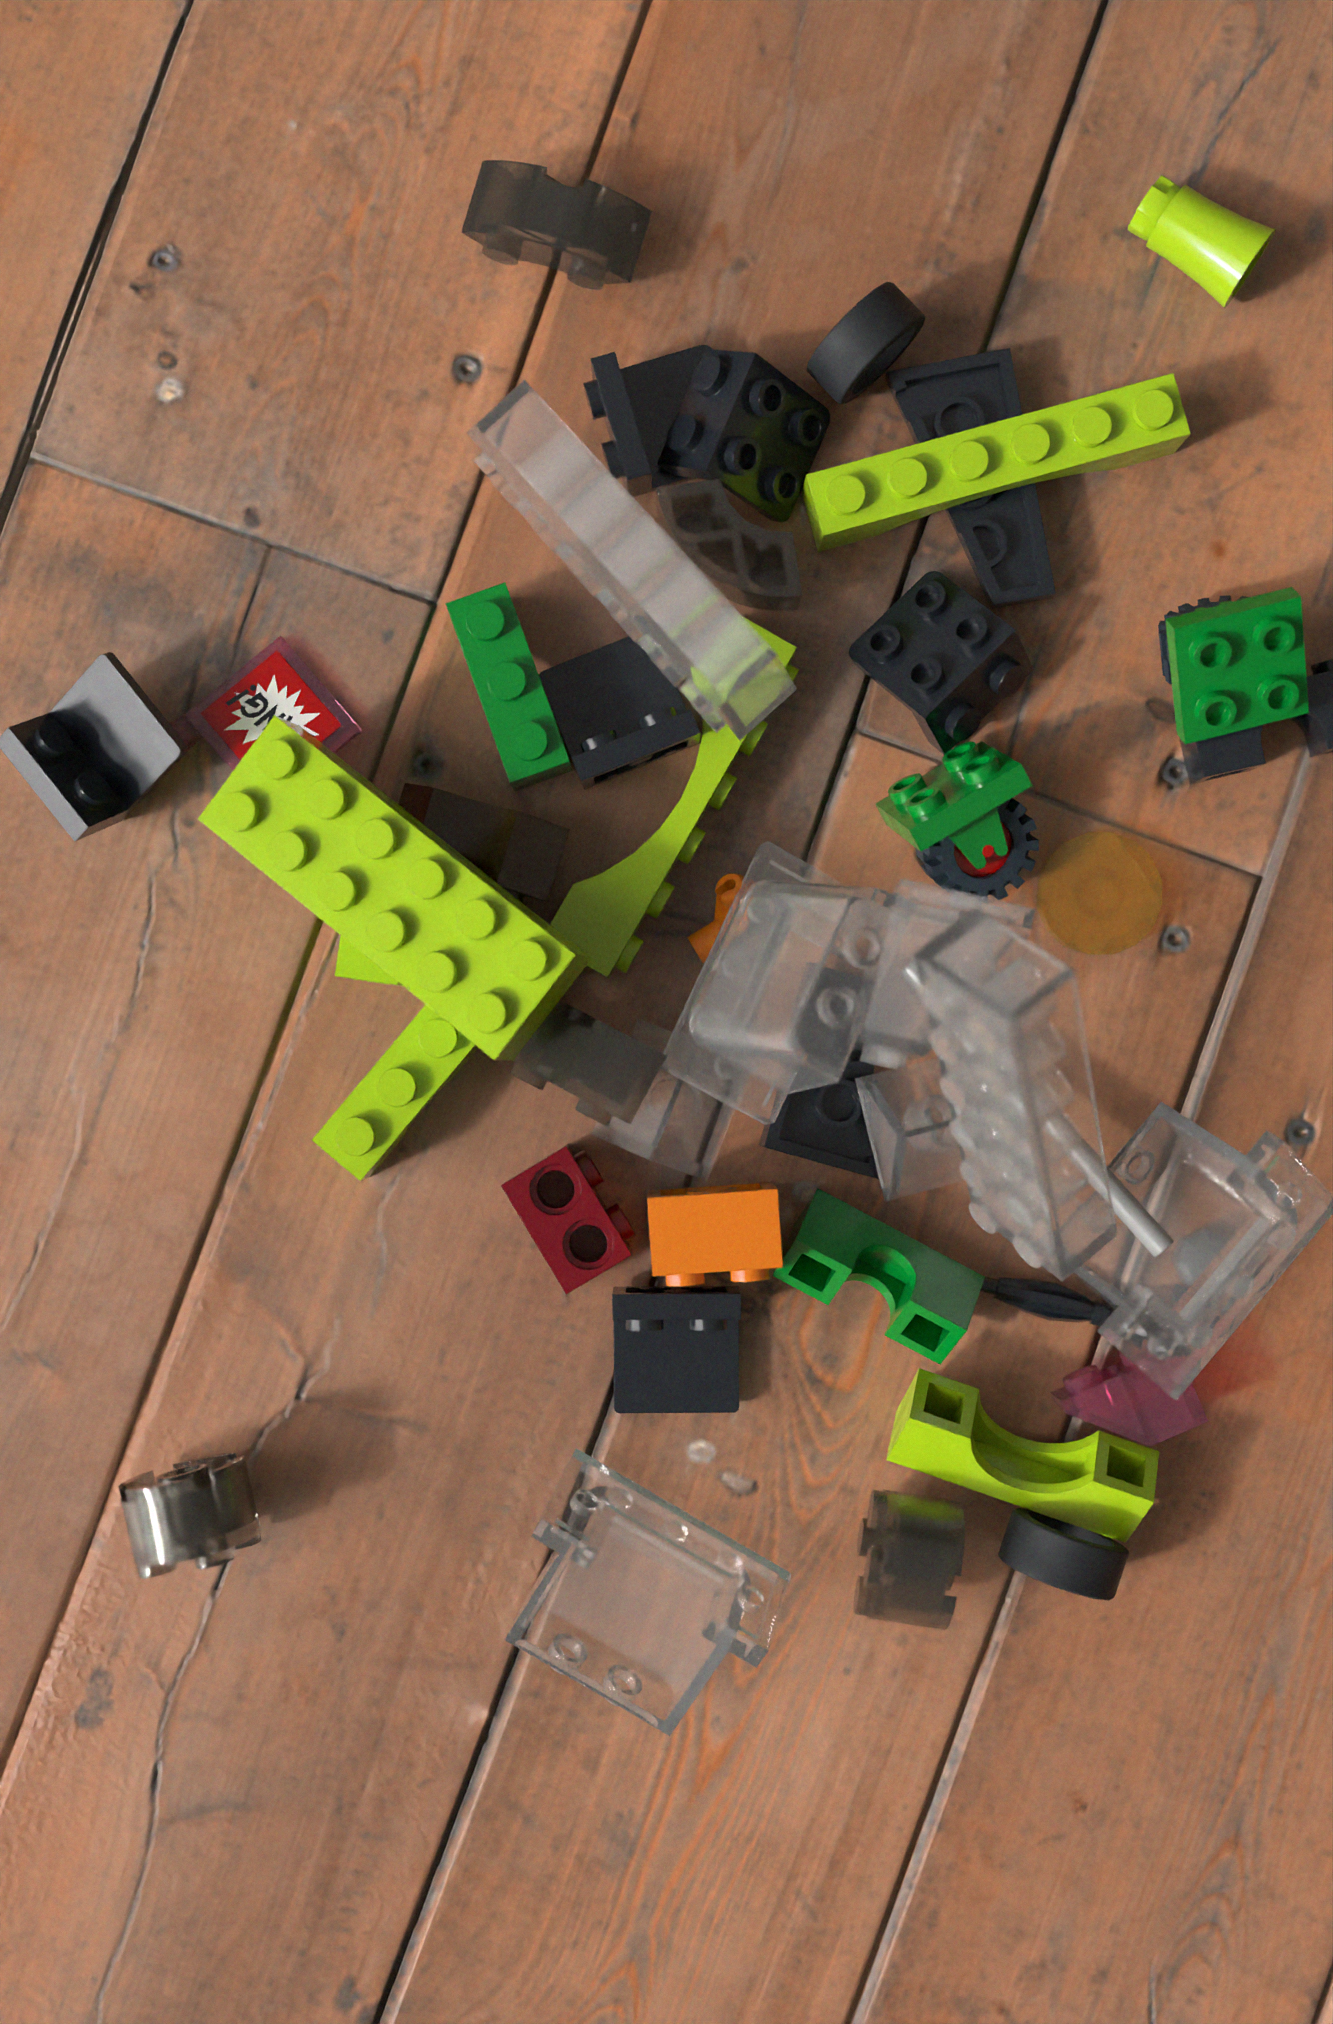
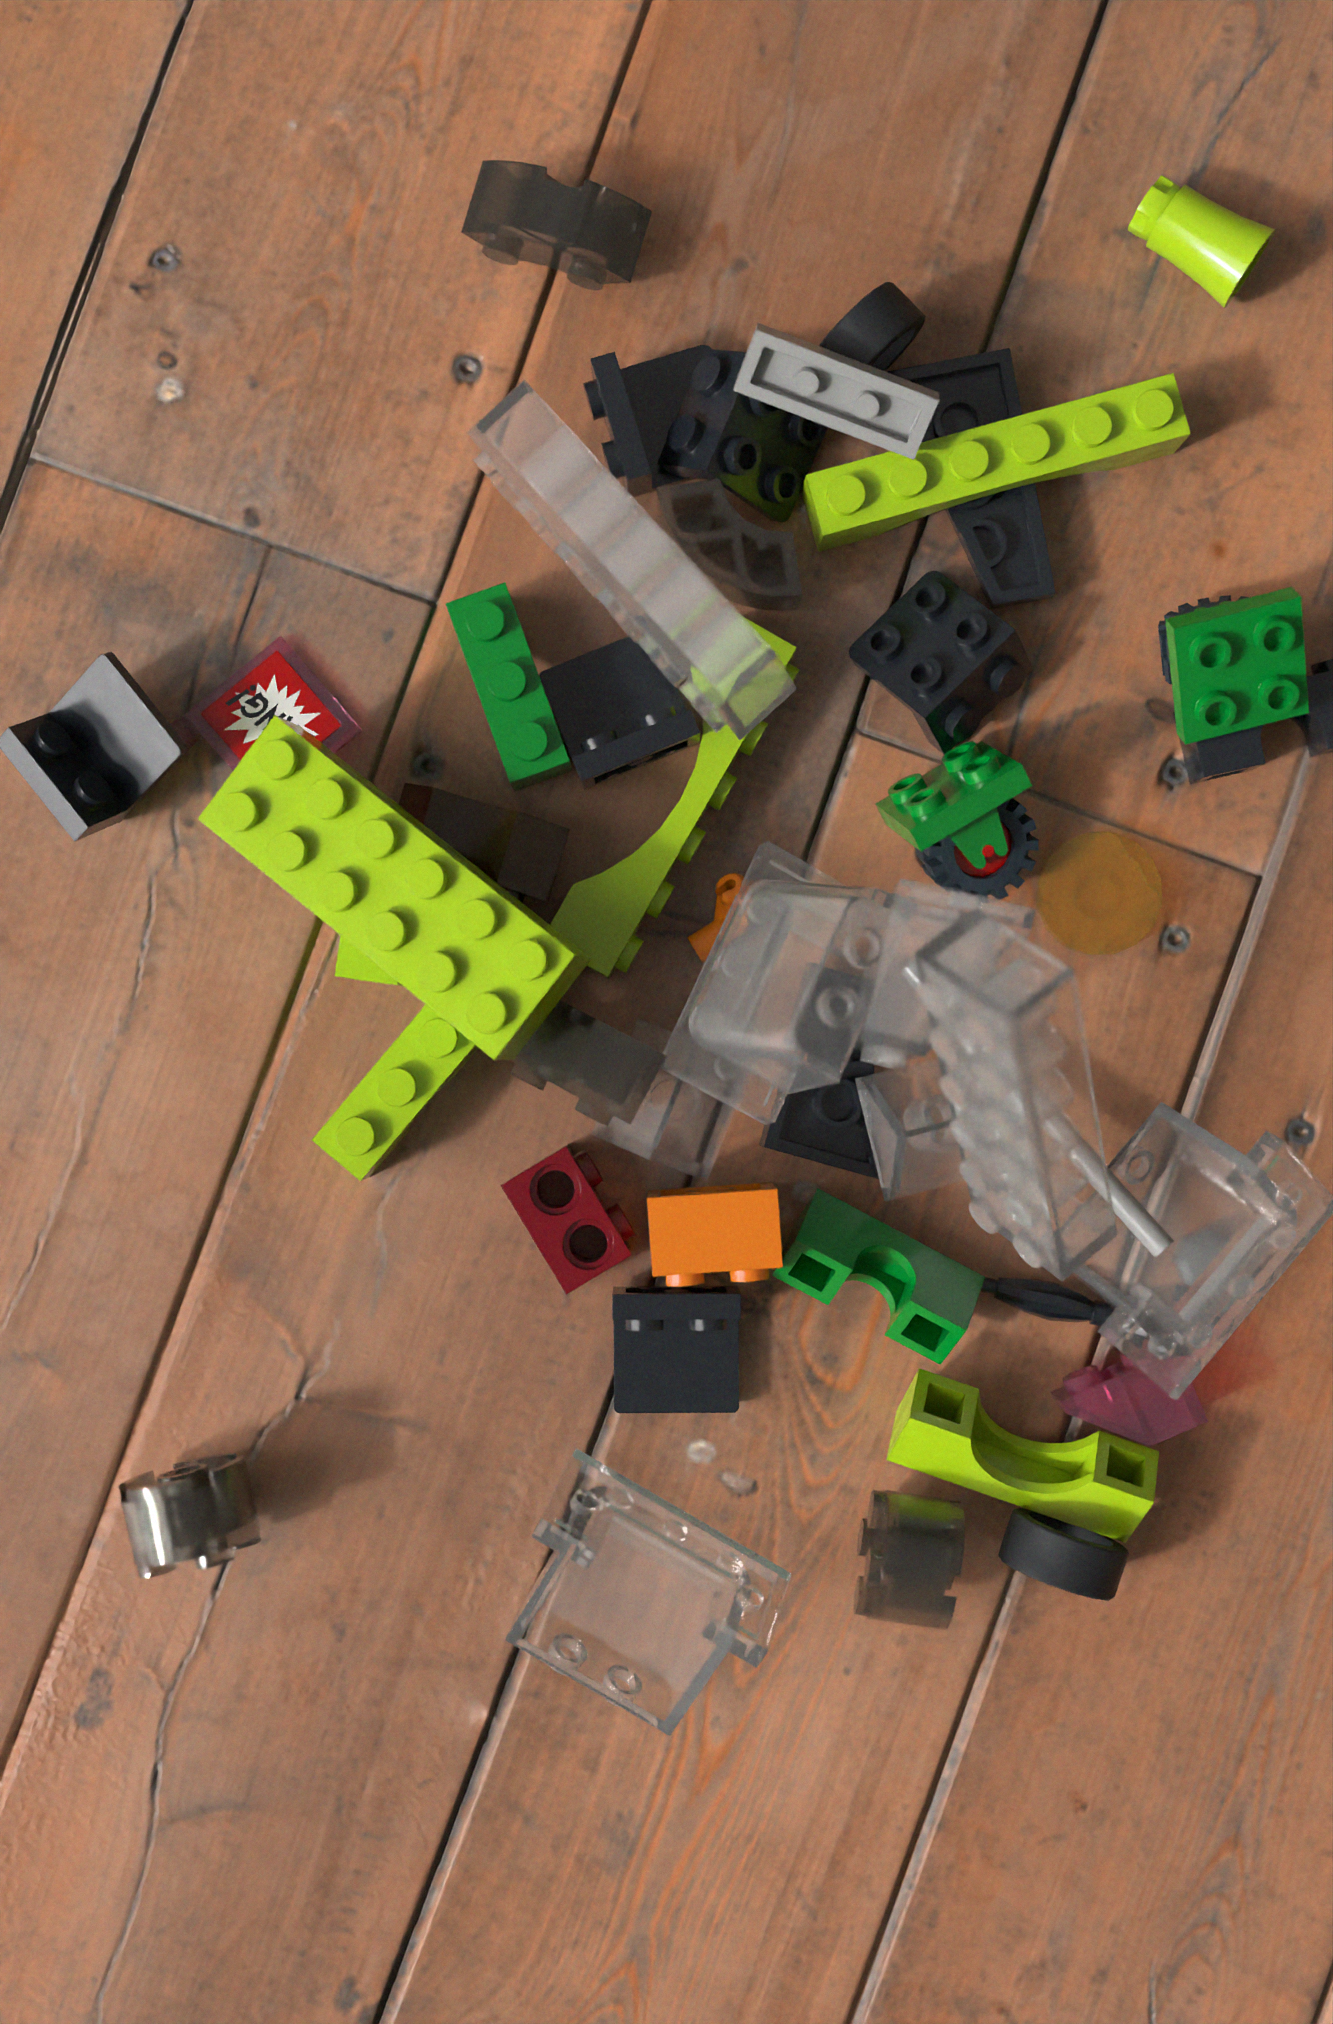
(836, 391): none -> light grey plate

